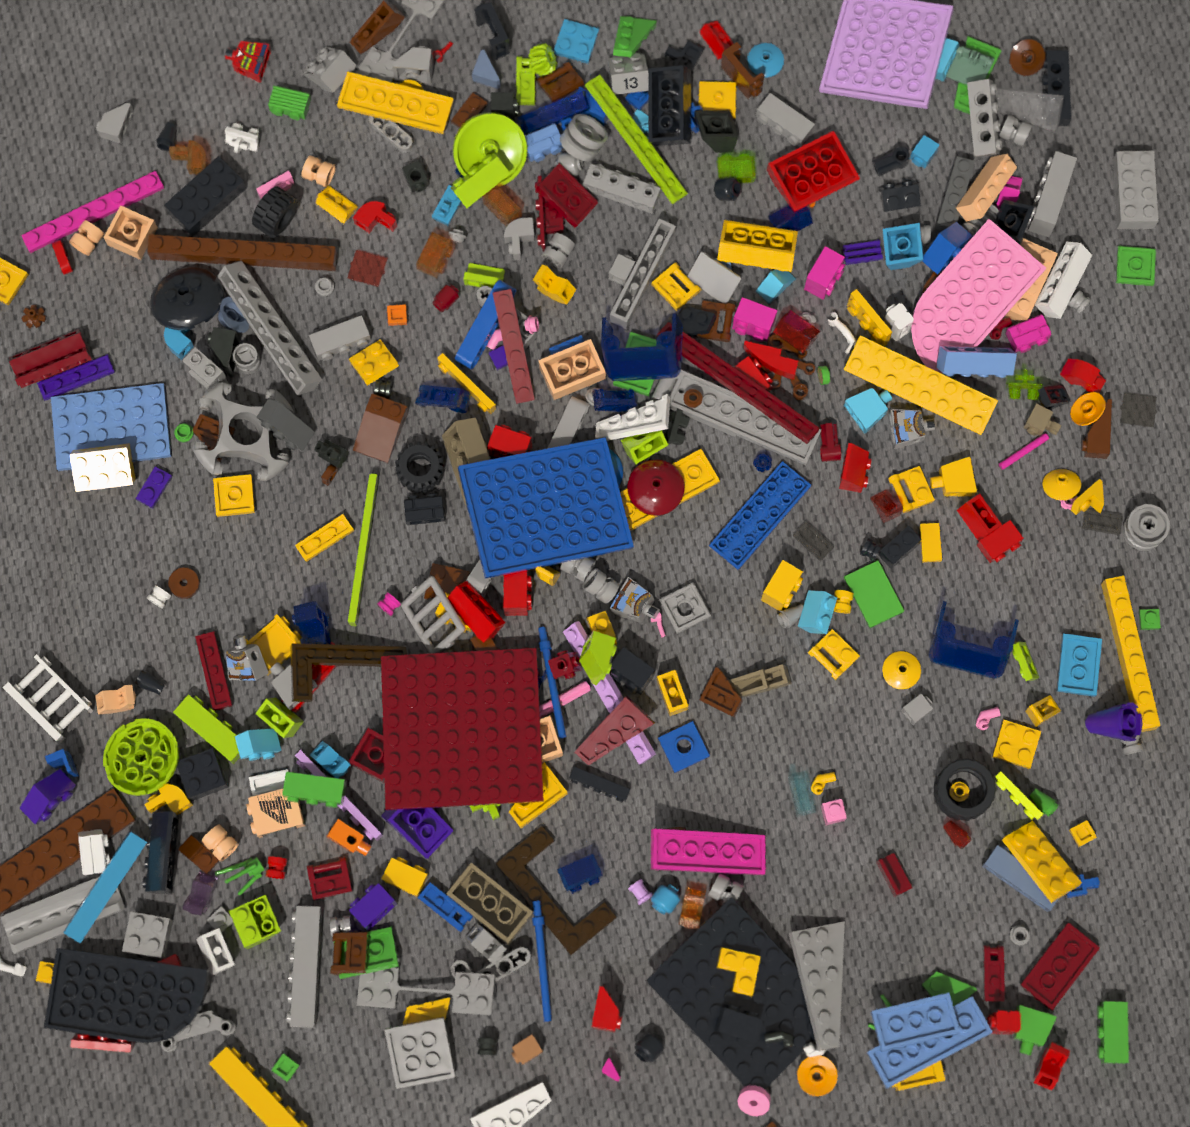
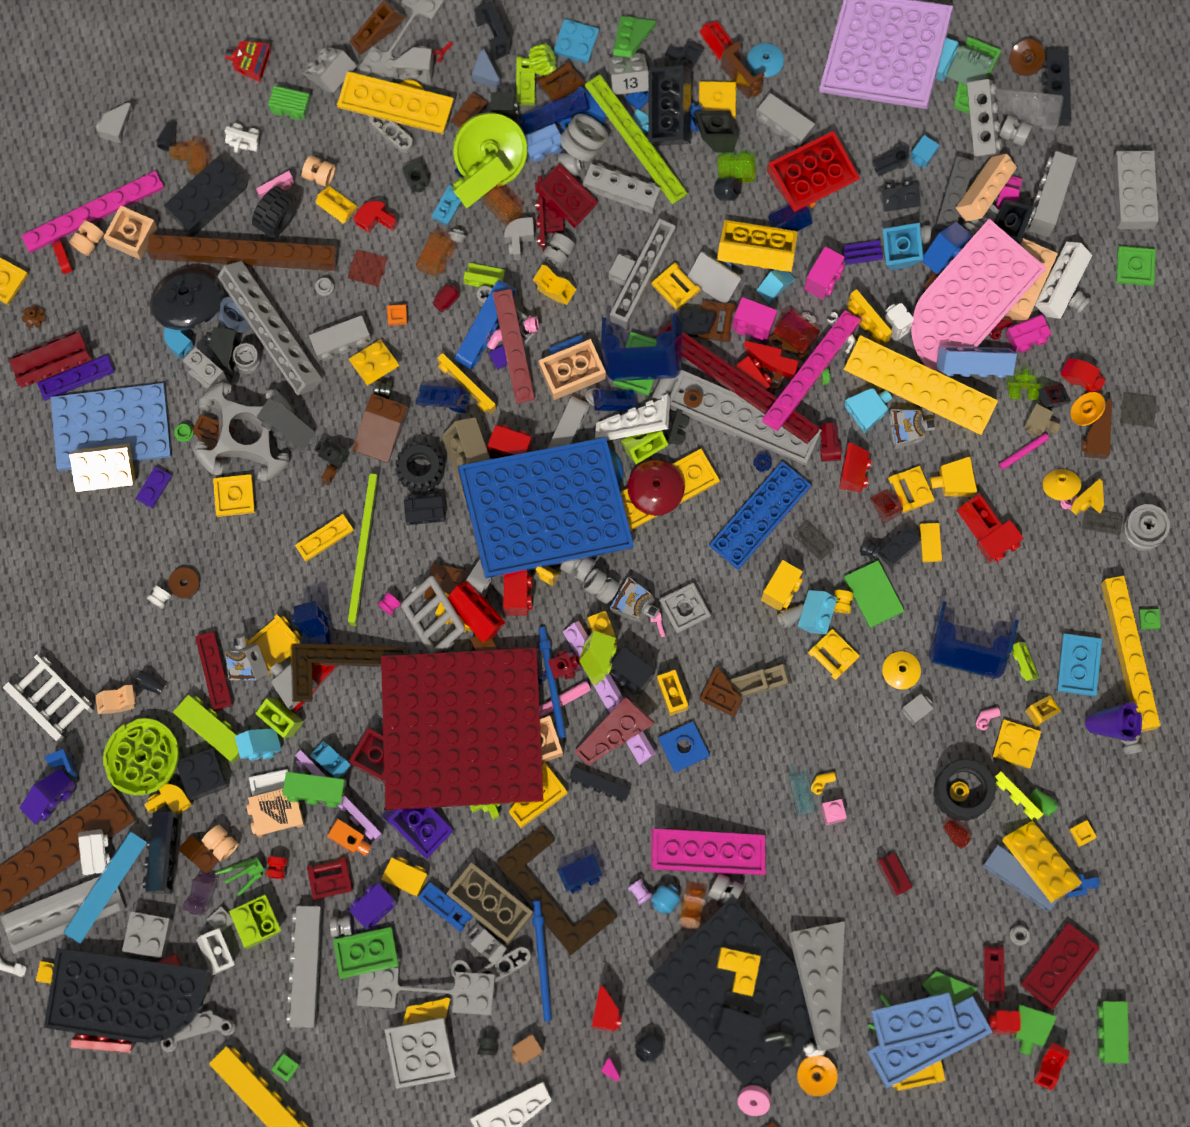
(355, 953): reddish brown plate -> none
(811, 371): none -> dark pink plate

